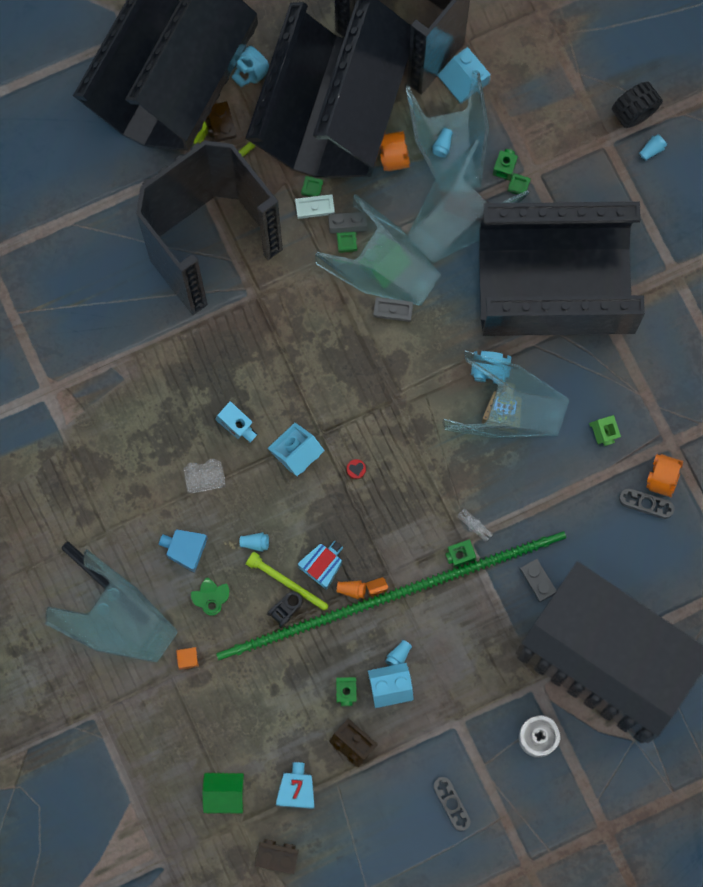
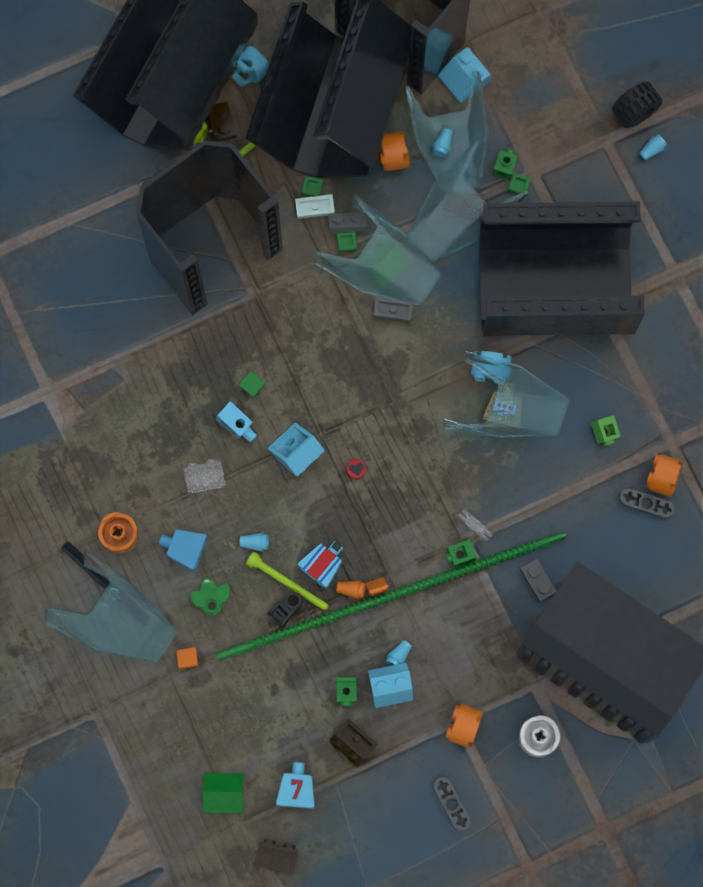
(128, 529): none -> orange brick
(252, 384): none -> green tile
(465, 725): none -> orange brick

